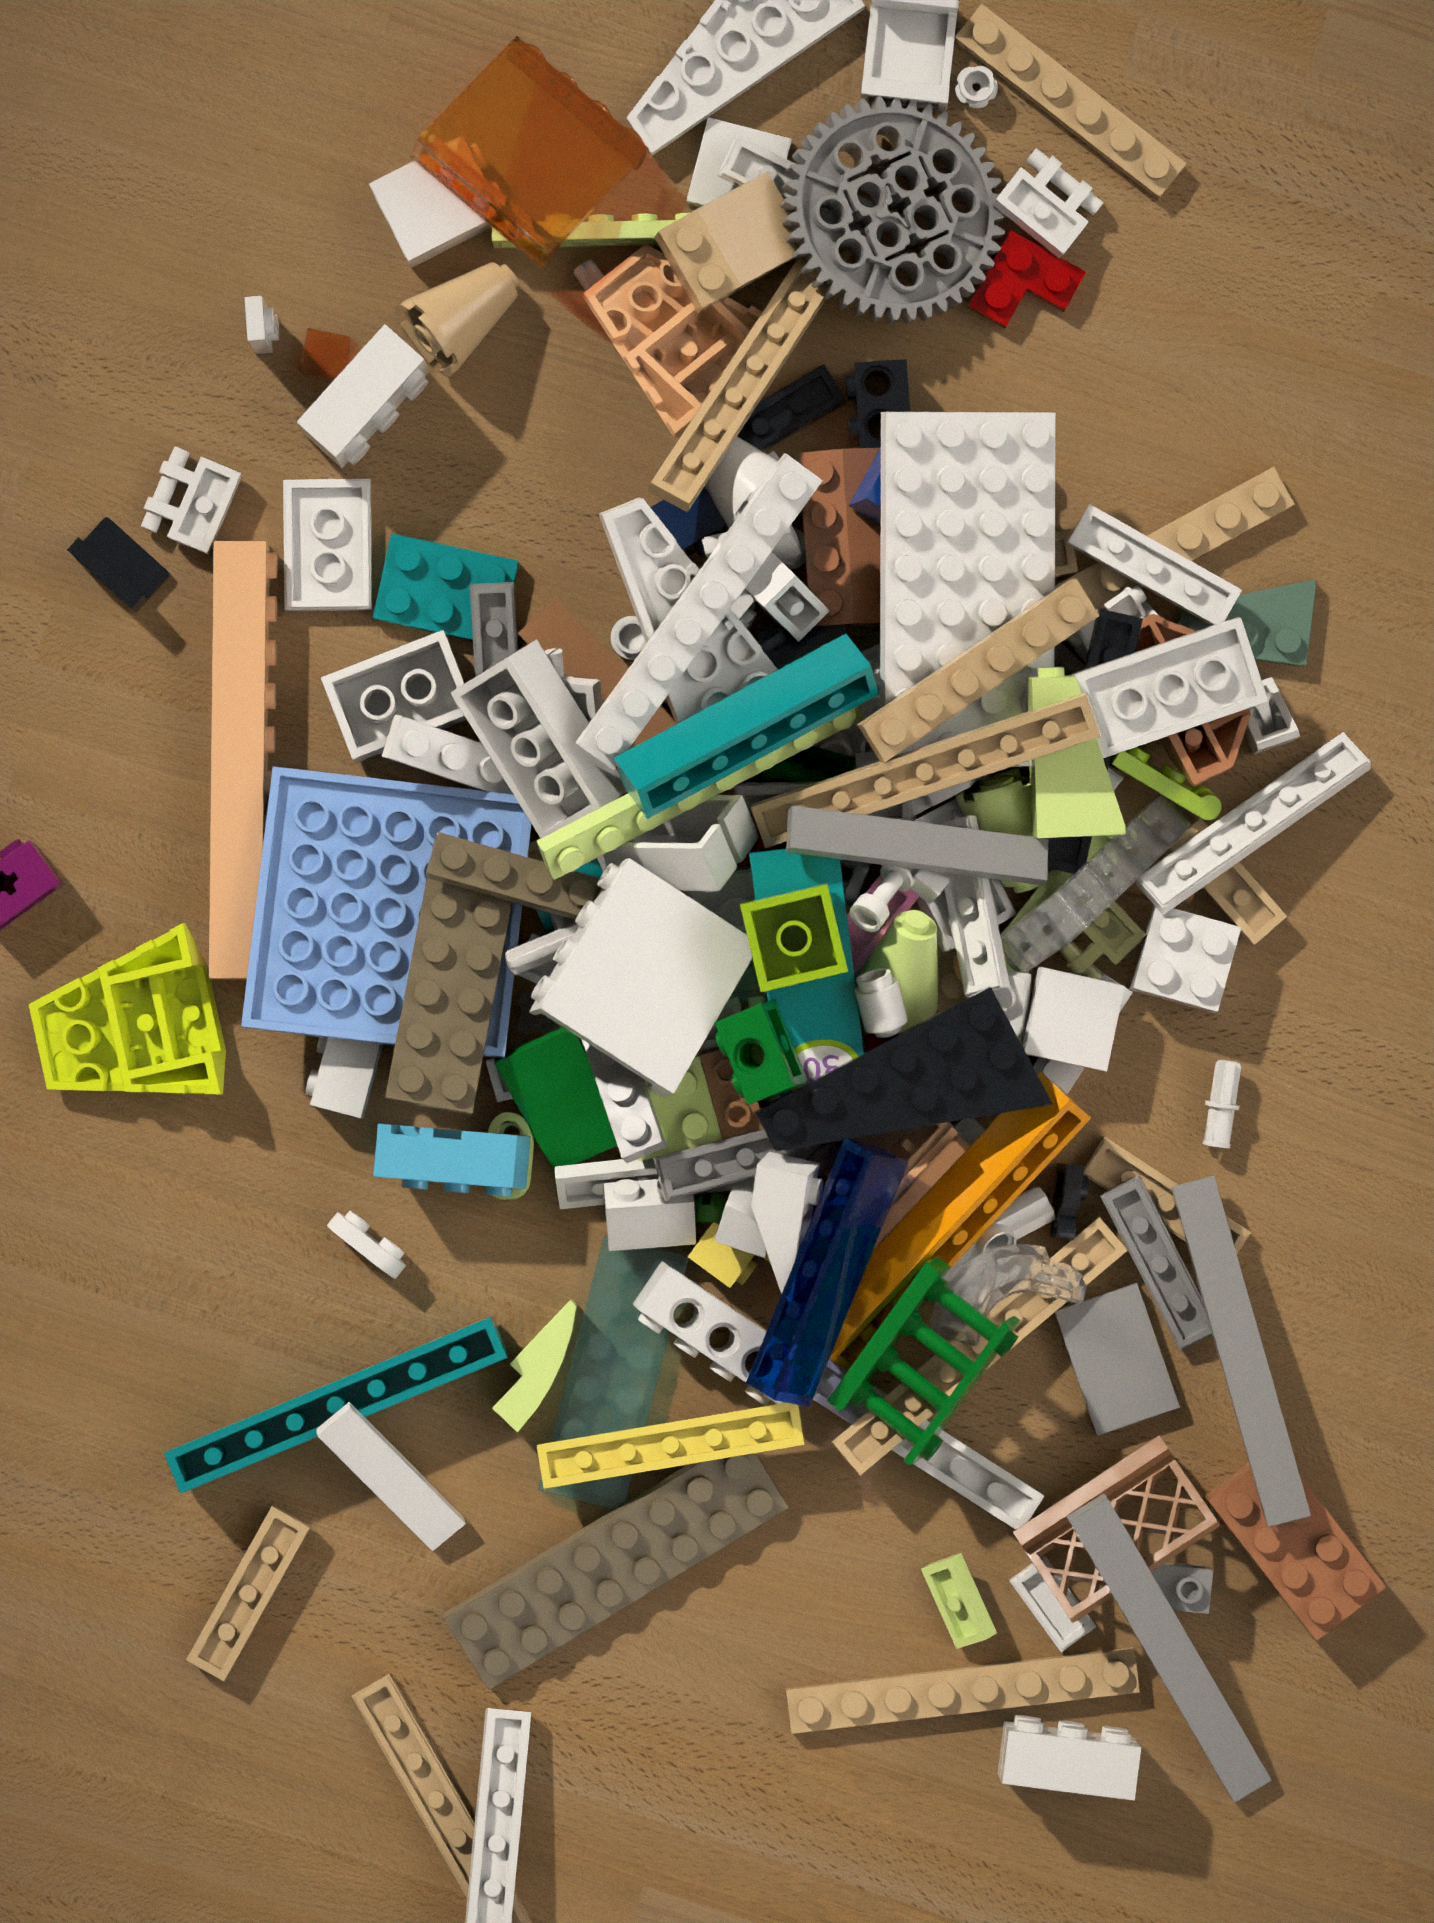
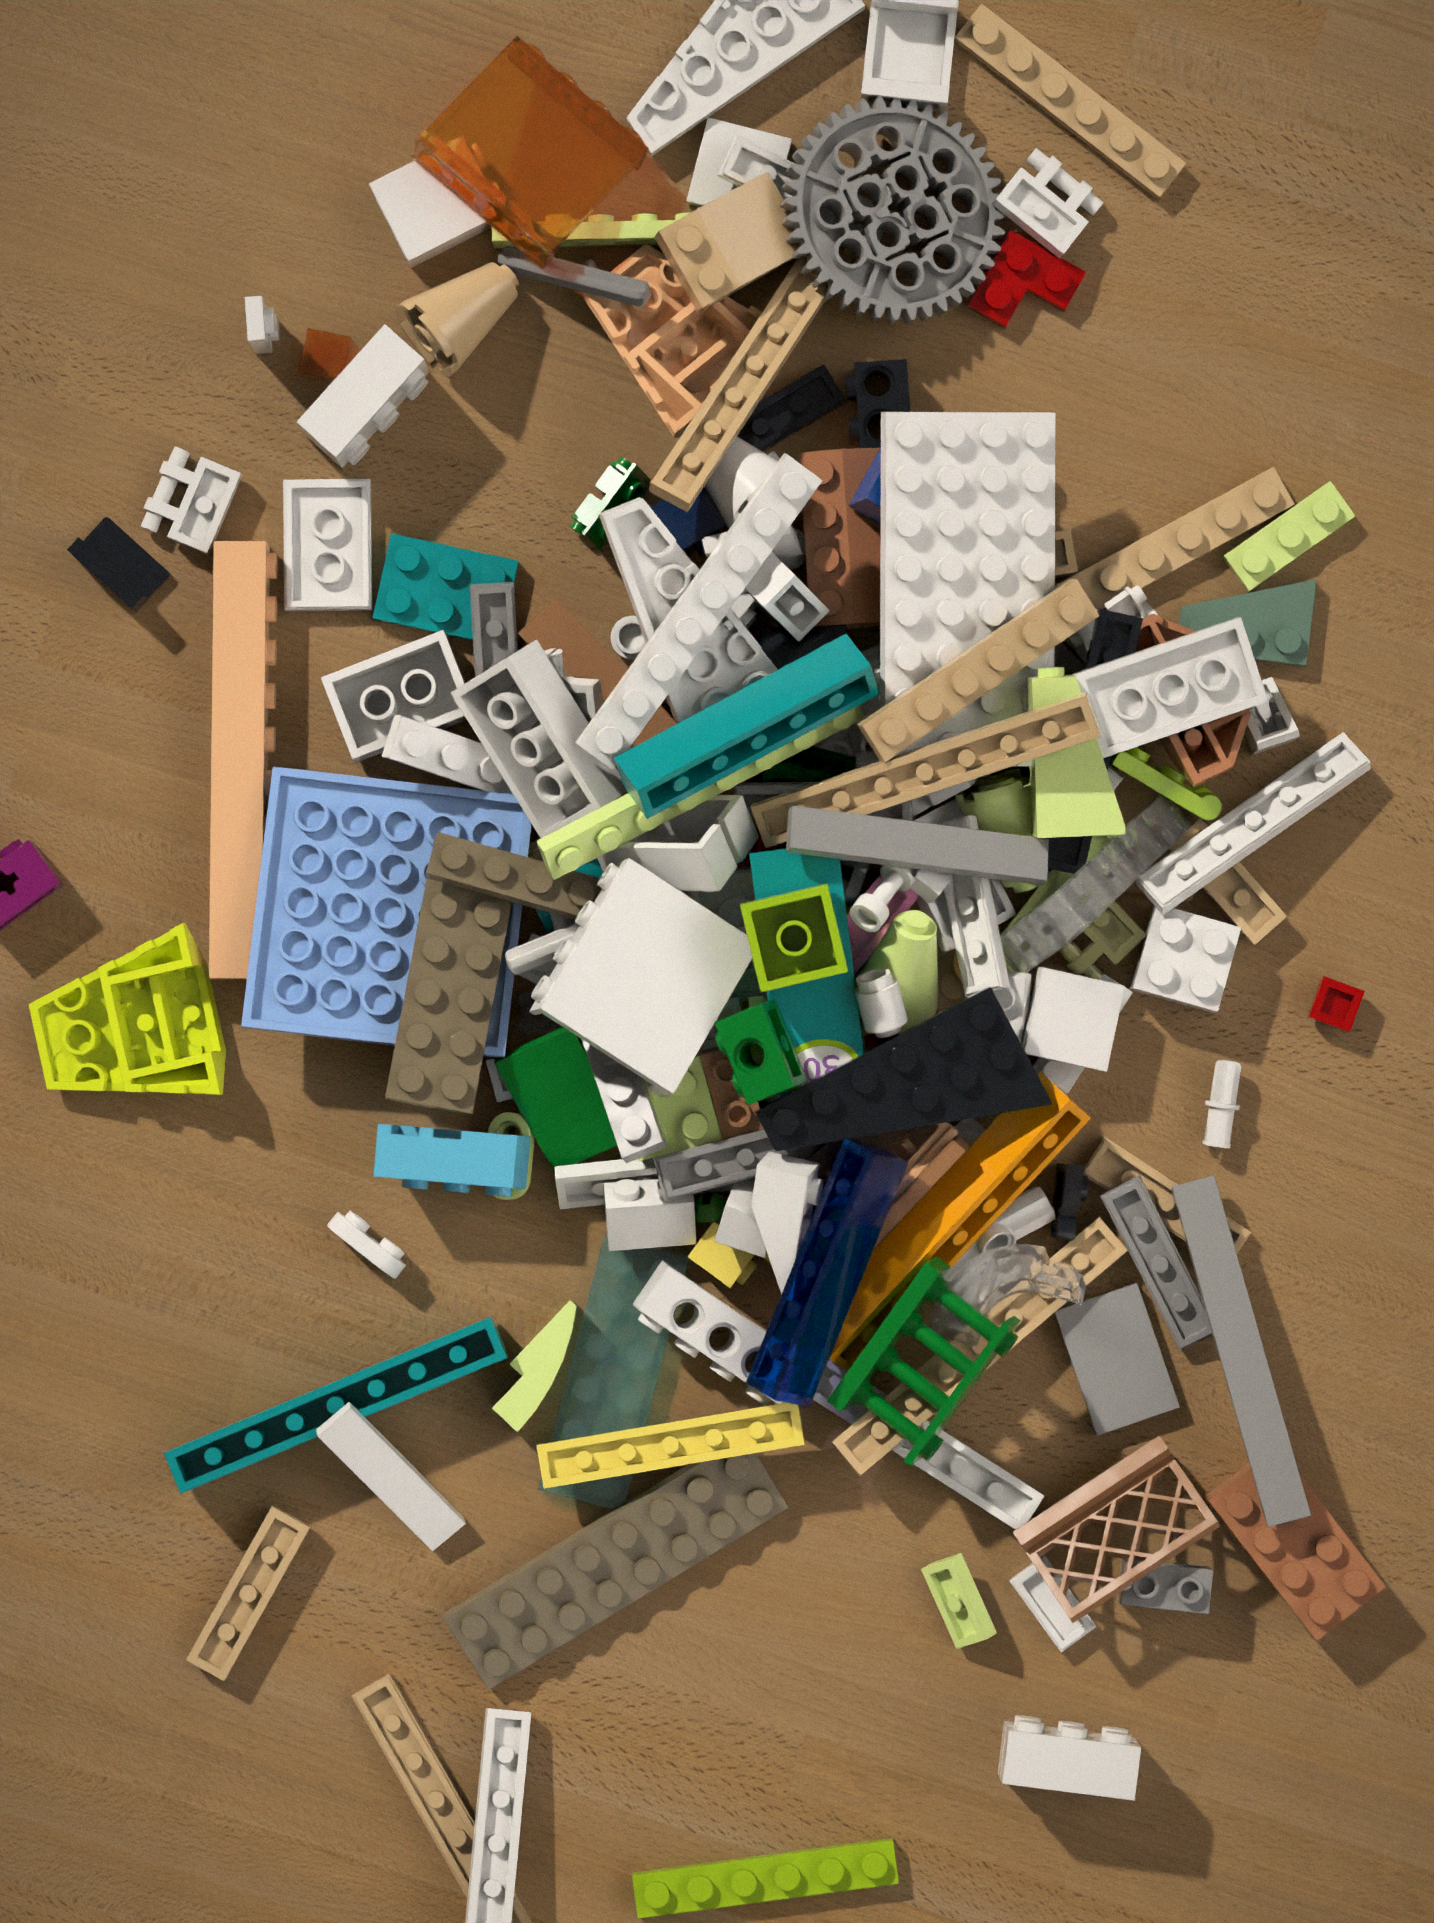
(344, 1076): white brick -> none
(578, 277): none -> light grey axle
(621, 484): none -> green hinge
(765, 1878): none -> lime plate
(962, 1690): tan plate -> none
(984, 78): white plate -> none
(1154, 566): white plate -> none
(1168, 1647): light grey tile -> none
(1288, 536): none -> yellowish green plate
(1335, 1004): none -> red plate

